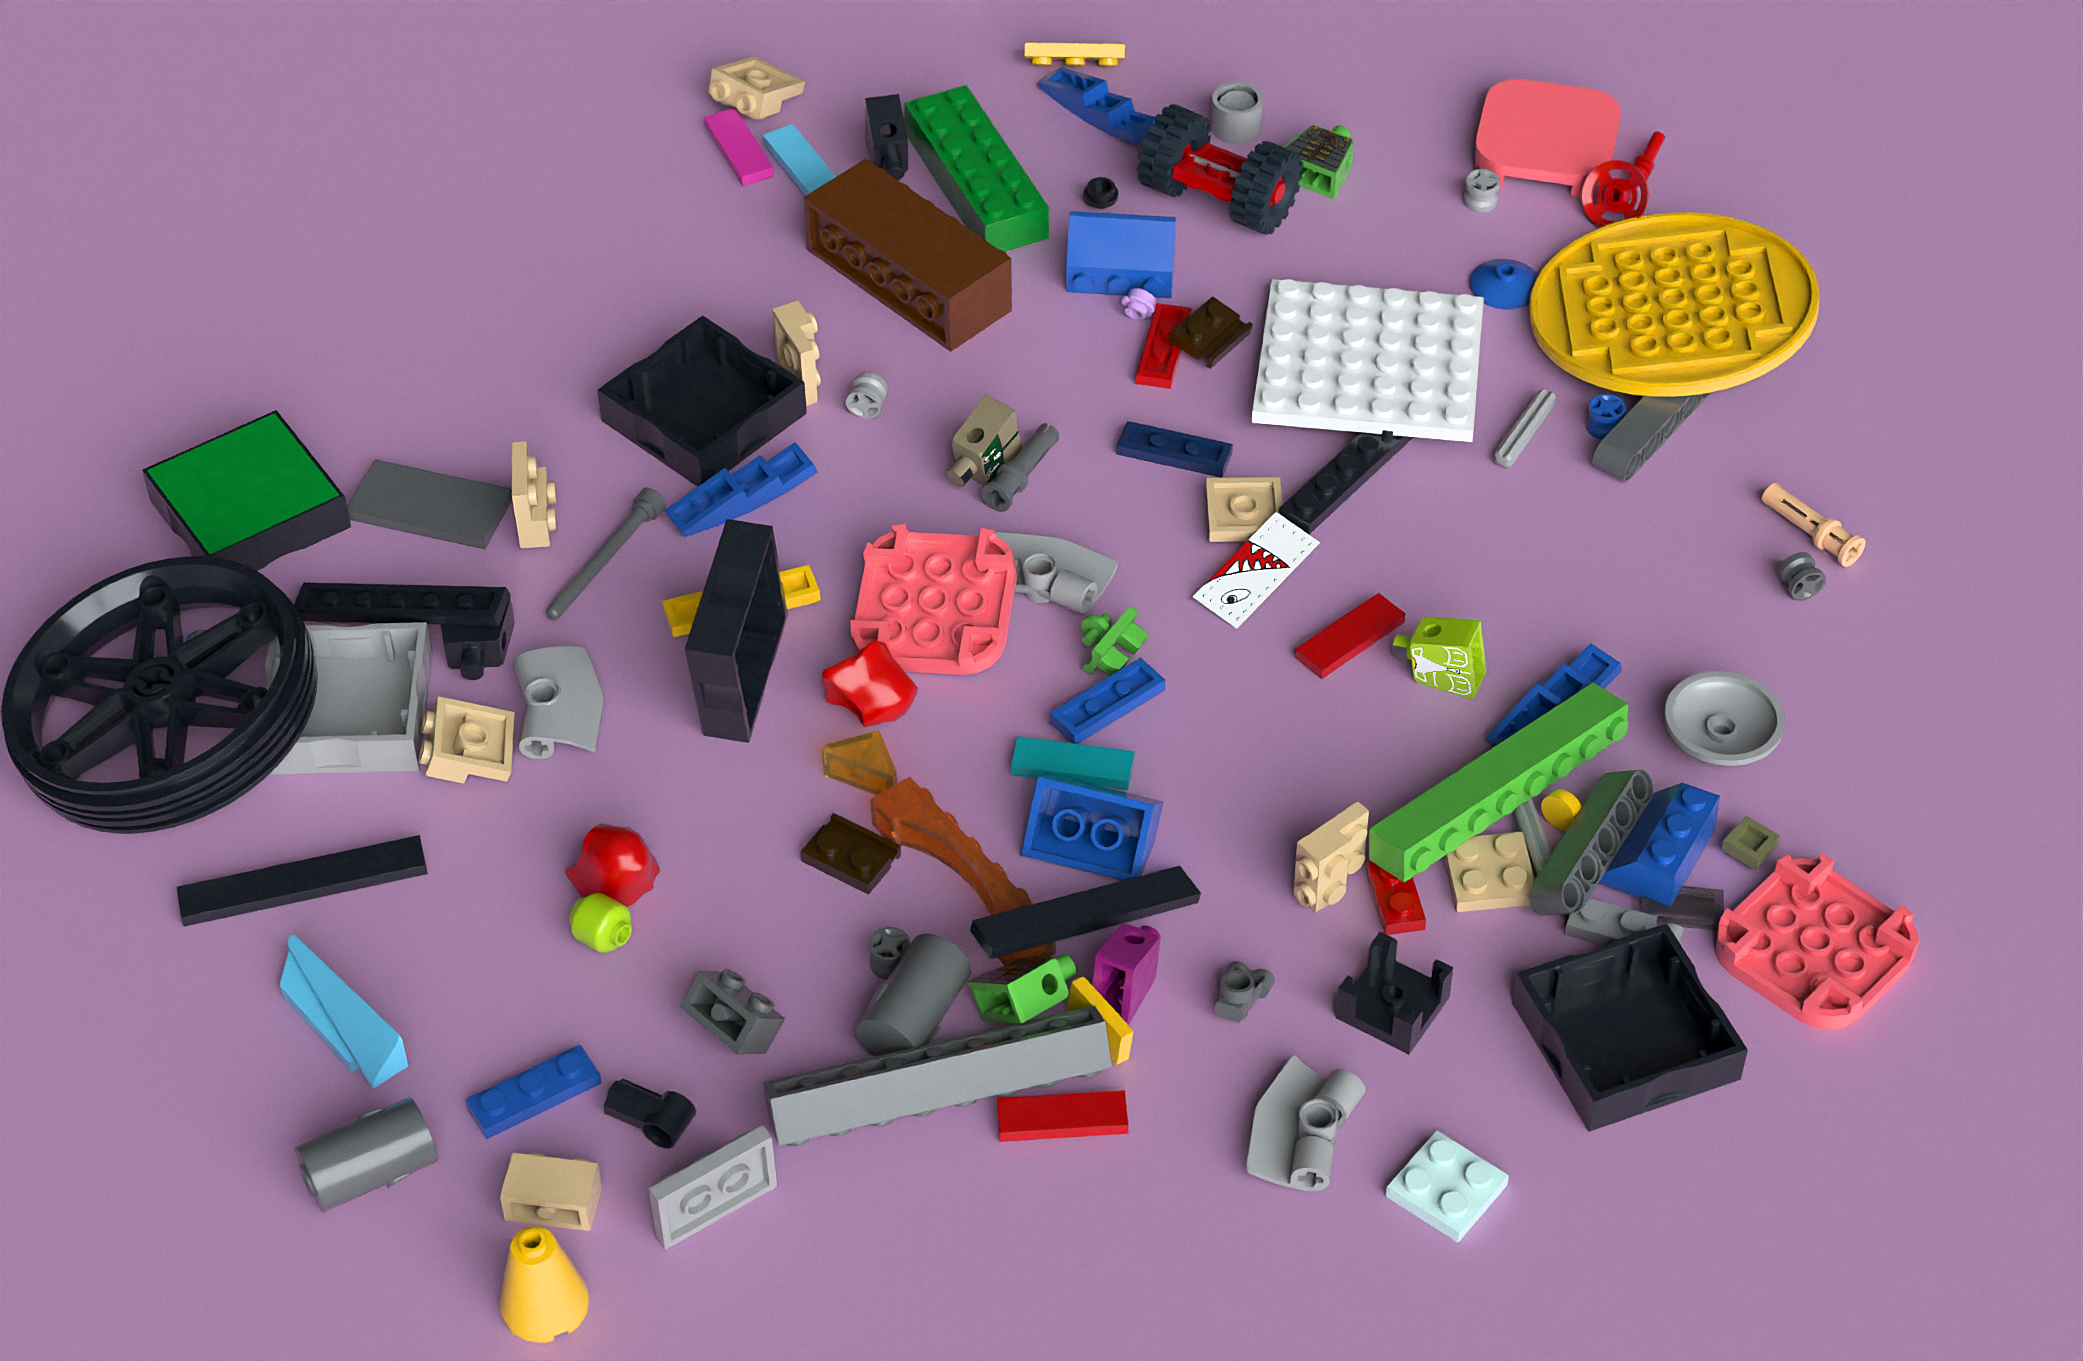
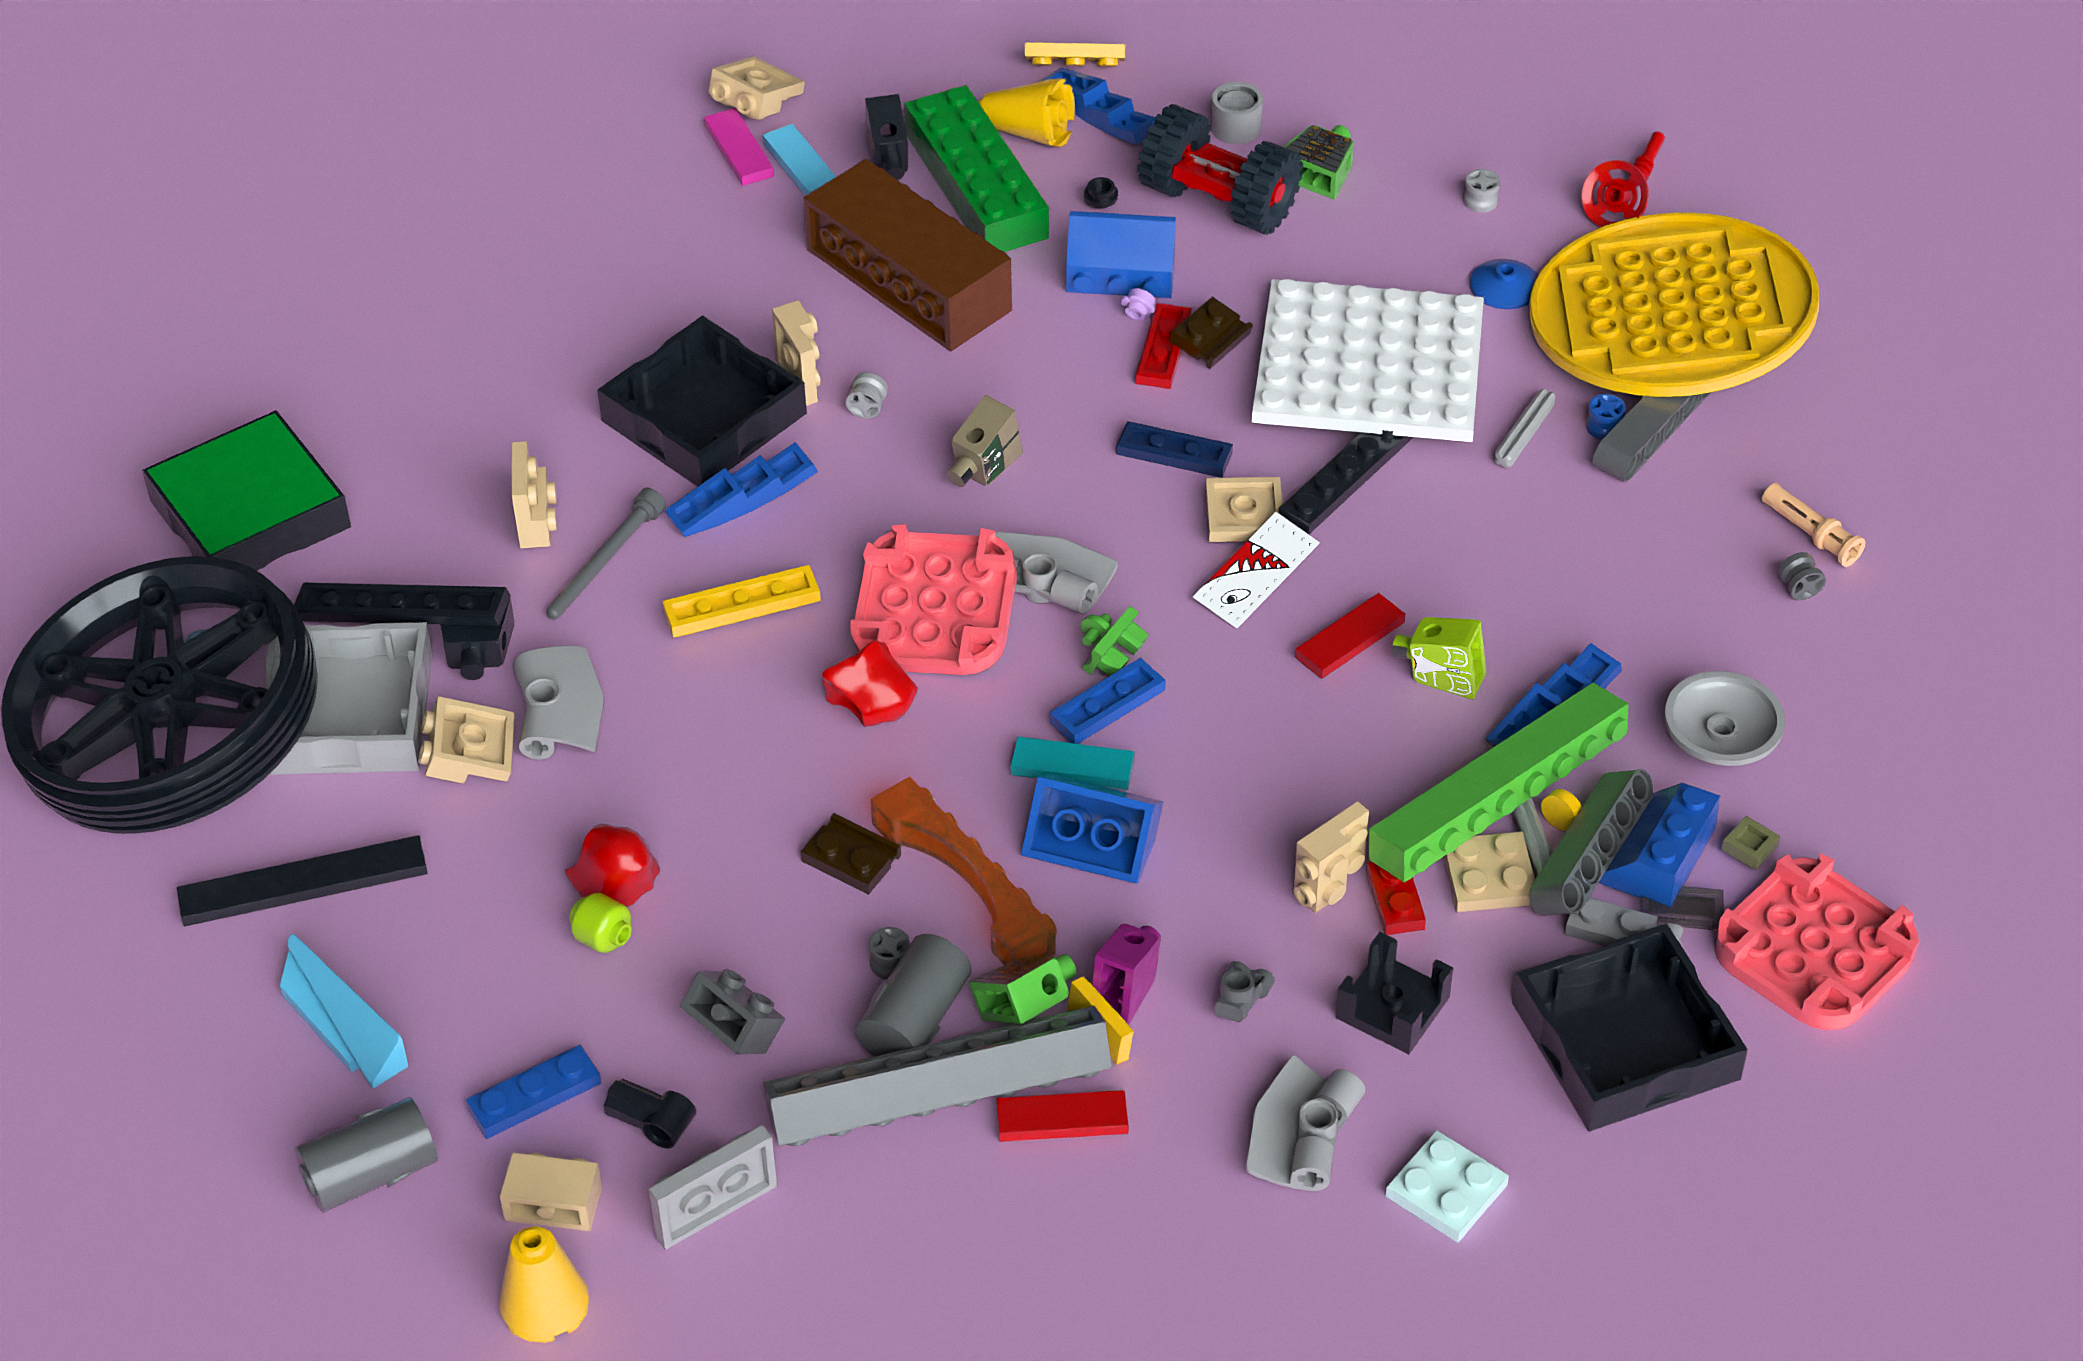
(429, 504): dark grey tile -> none
(736, 631): black tile -> none
(860, 763): clear yellow slope -> none
(1013, 476): dark grey pin -> none
(1033, 111): none -> yellow cone
(1084, 912): black tile -> none
(1546, 132): coral tile -> none

